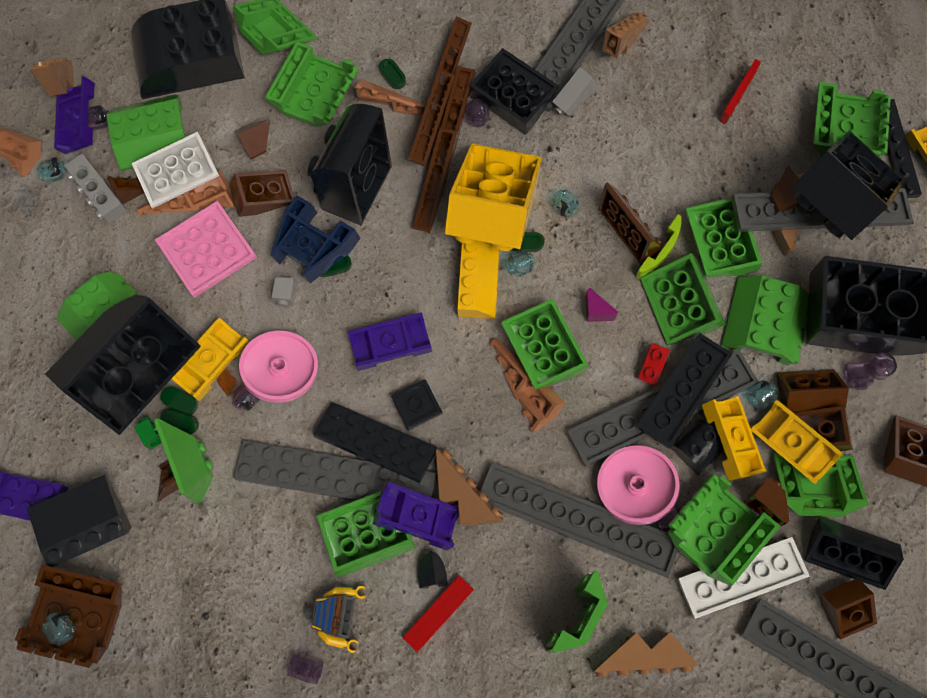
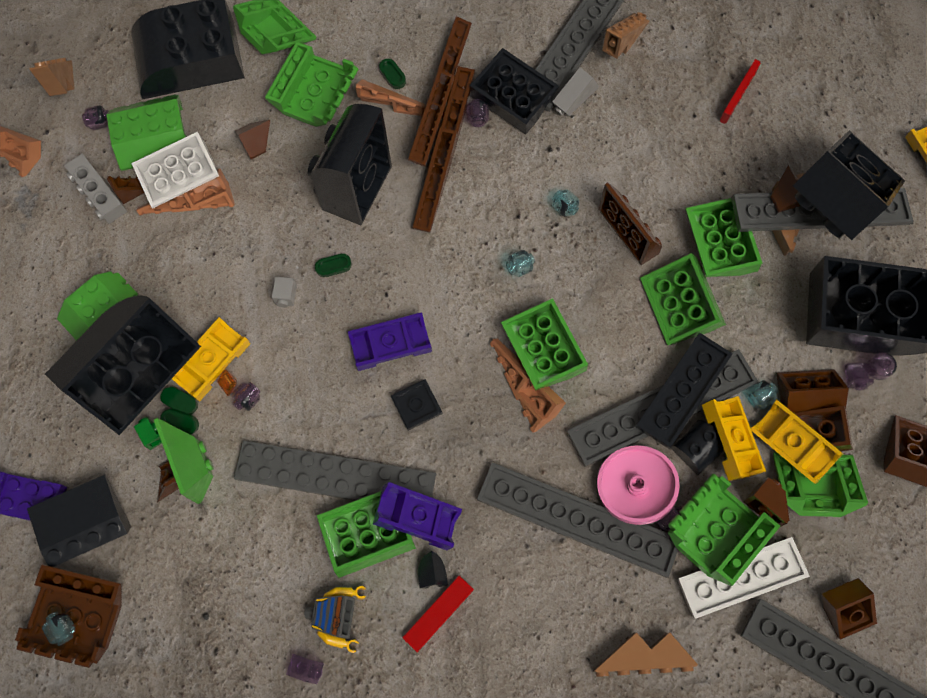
(51, 170): clear light blue head -> none
(72, 118): dark purple piece -> none
(205, 249): bright pink plate -> none
(261, 192): reddish brown slope -> none
(278, 366): bright pink dish -> none
(309, 244): dark blue wedge -> none
(375, 442): black plate -> none
(460, 490): medium nougat slope -> none
(478, 280): yellow slope -> none
(493, 197): yellow brick -> none
(531, 242): dark green tile -> none
(592, 592): bright green slope -> none
(598, 309): magenta slope -> none
(650, 264): lime slope -> none
(653, 364): red plate -> none
(767, 318): bright green slope -> none
(843, 112): bright green slope -> none
(853, 553): black slope -> none
(900, 154): black plate -> none

